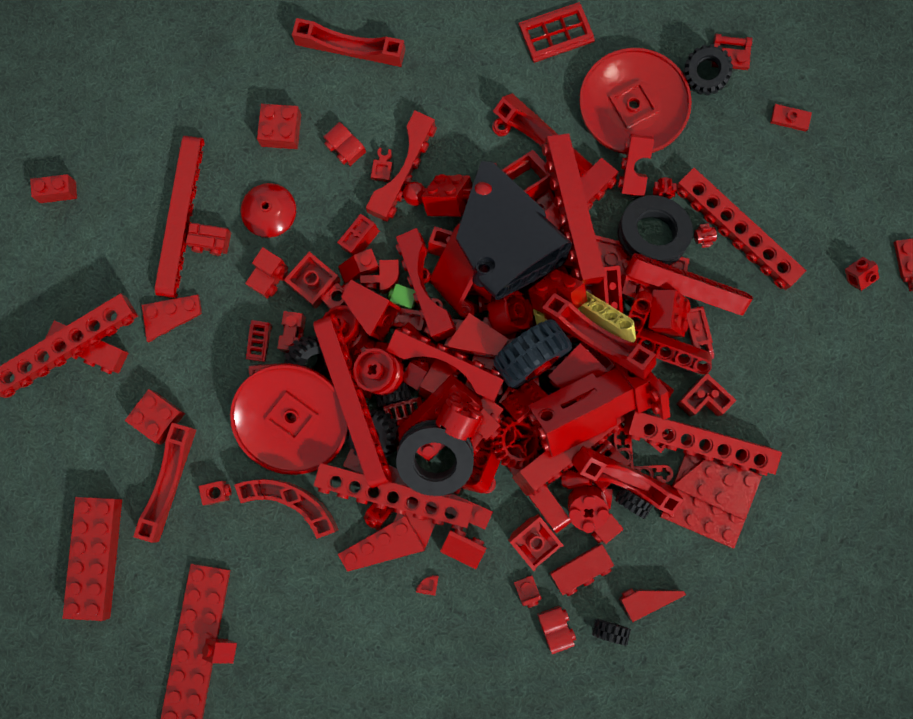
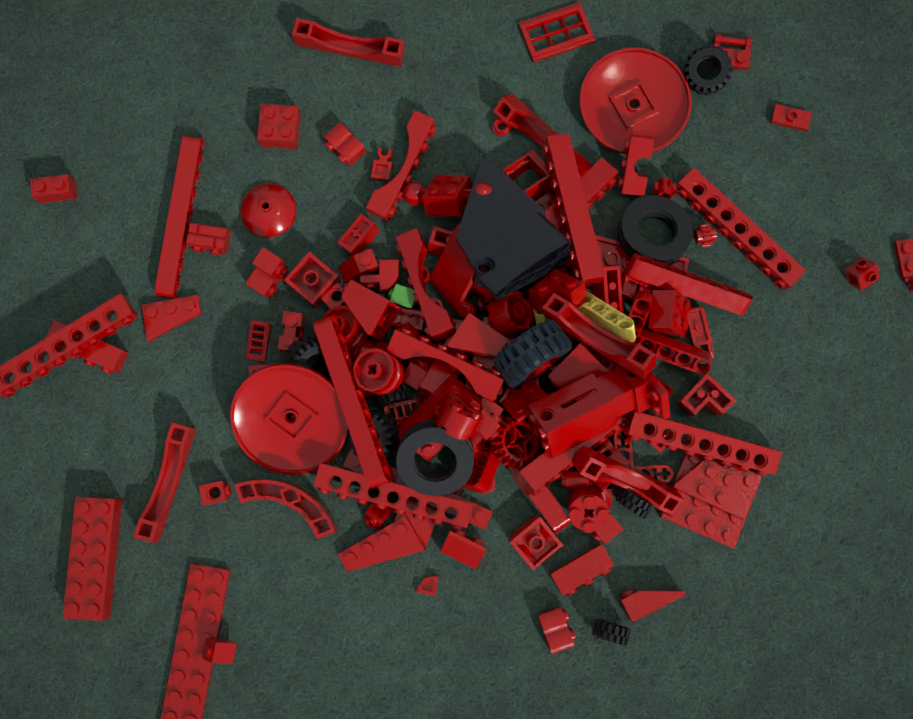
(154, 416): red brick -> none
(528, 591): red bracket -> none

